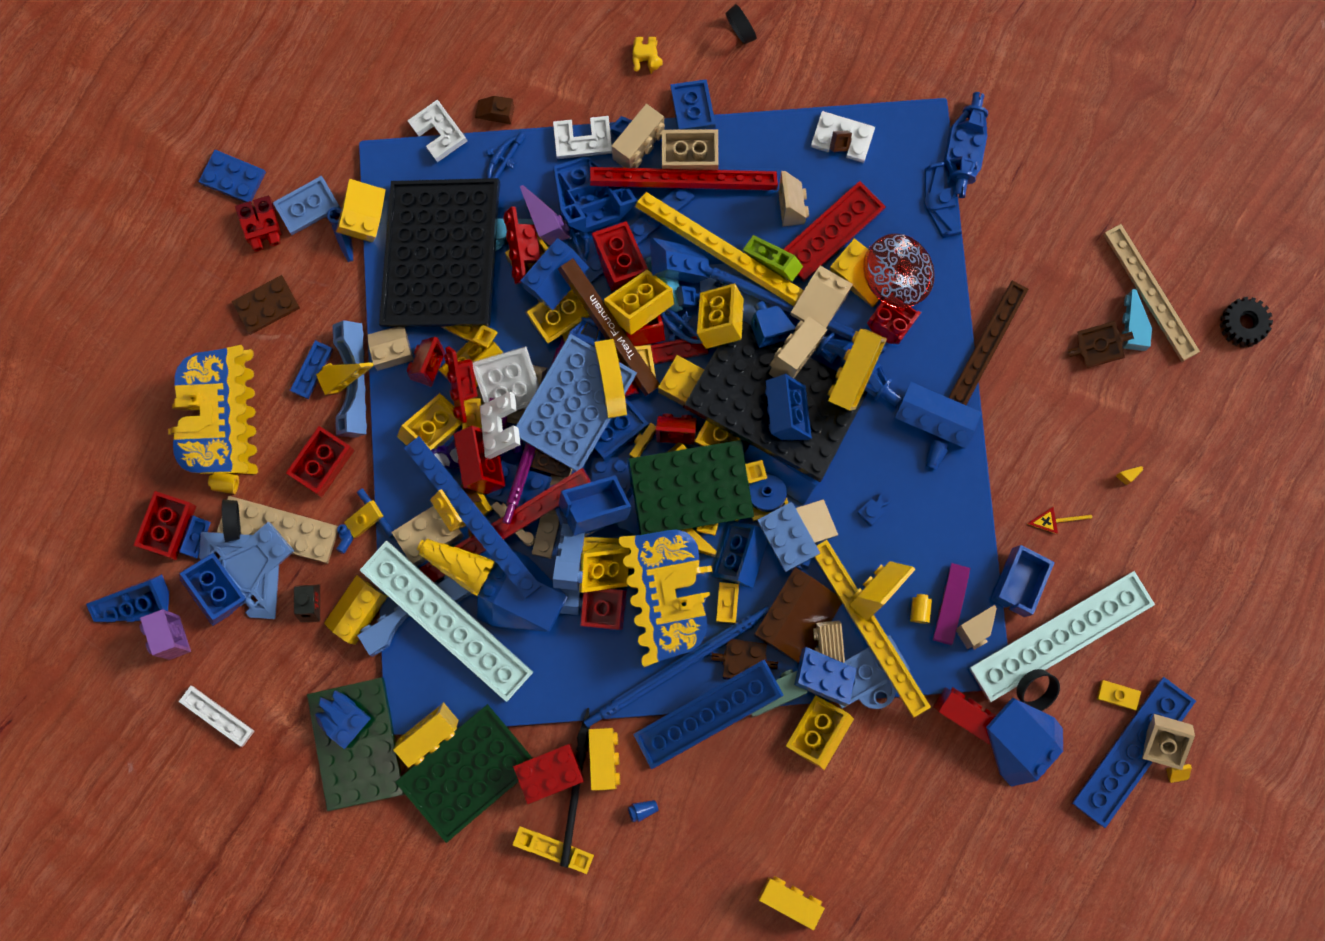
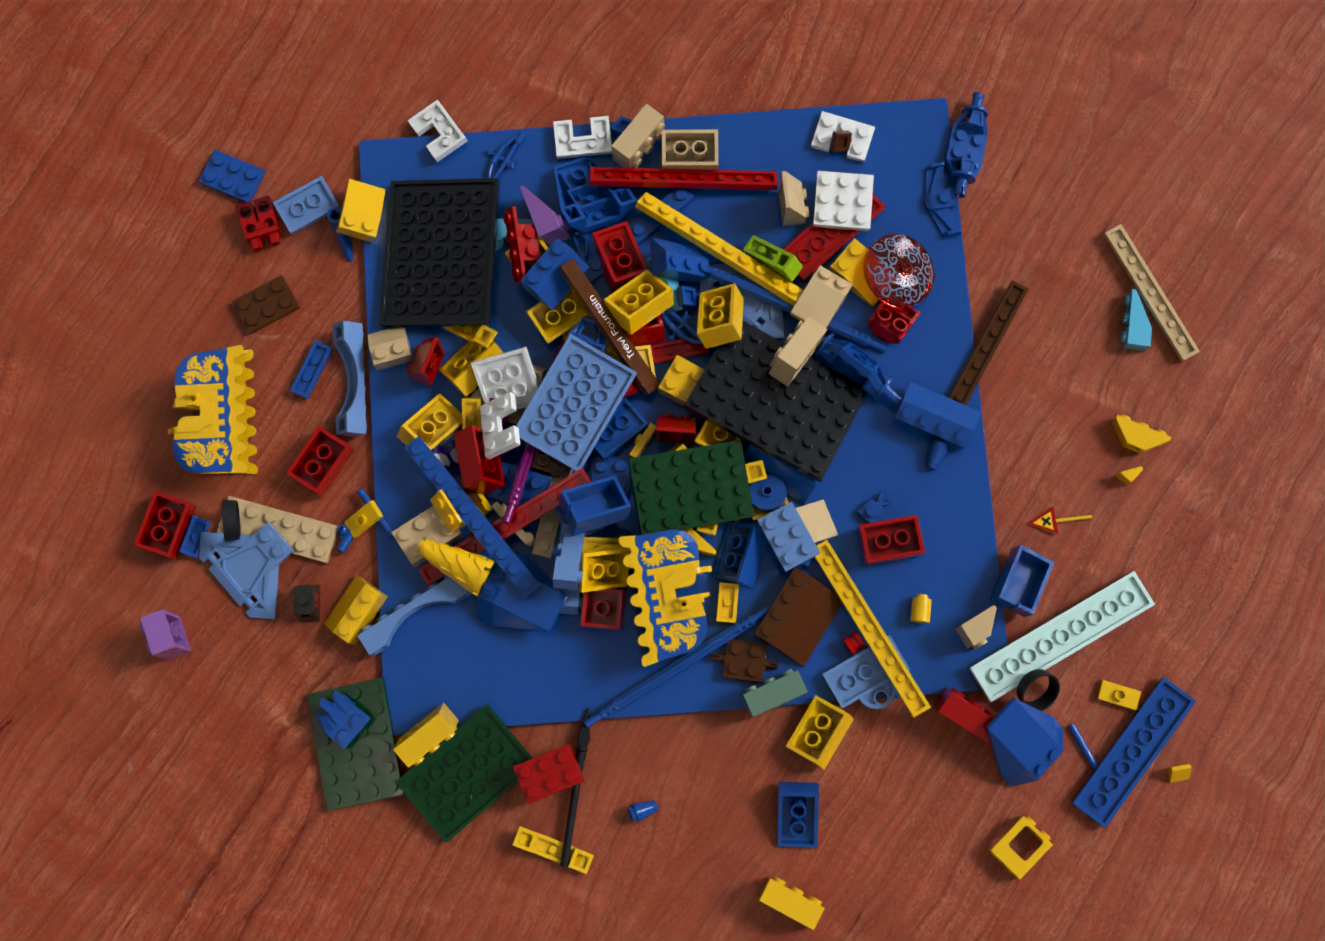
(131, 602): blue wedge -> none
(212, 589): blue slope -> none
(216, 716): white plate -> none
(224, 482): yellow brick -> none
(337, 377): yellow slope -> none
(446, 621): light aqua plate -> none
(462, 382): red bracket -> none
(495, 109): reddish brown slope -> none
(603, 759): yellow brick -> none
(611, 378): yellow slope -> none
(646, 52): yellow animal -> none
(693, 105): blue plate -> none
(708, 714): blue plate -> none
(740, 24): black tyre -> none
(770, 325): blue torso -> none
(788, 408): blue slope -> none
(798, 814): none -> blue slope
(825, 676): blue plate -> none
(830, 639): tan brick -> none
(843, 200): none -> white plate
(853, 642): none -> red wheel
(857, 369): yellow piece -> none
(880, 588): yellow slope -> none
(891, 540): none -> red brick
(951, 604): magenta slope -> none
(1009, 858): none -> yellow window
(1083, 746): none -> blue bar
(1101, 344): reddish brown plate -> none
(1138, 435): none -> yellow slope
(1168, 741): tan slope -> none
(1240, 334): black tyre -> none

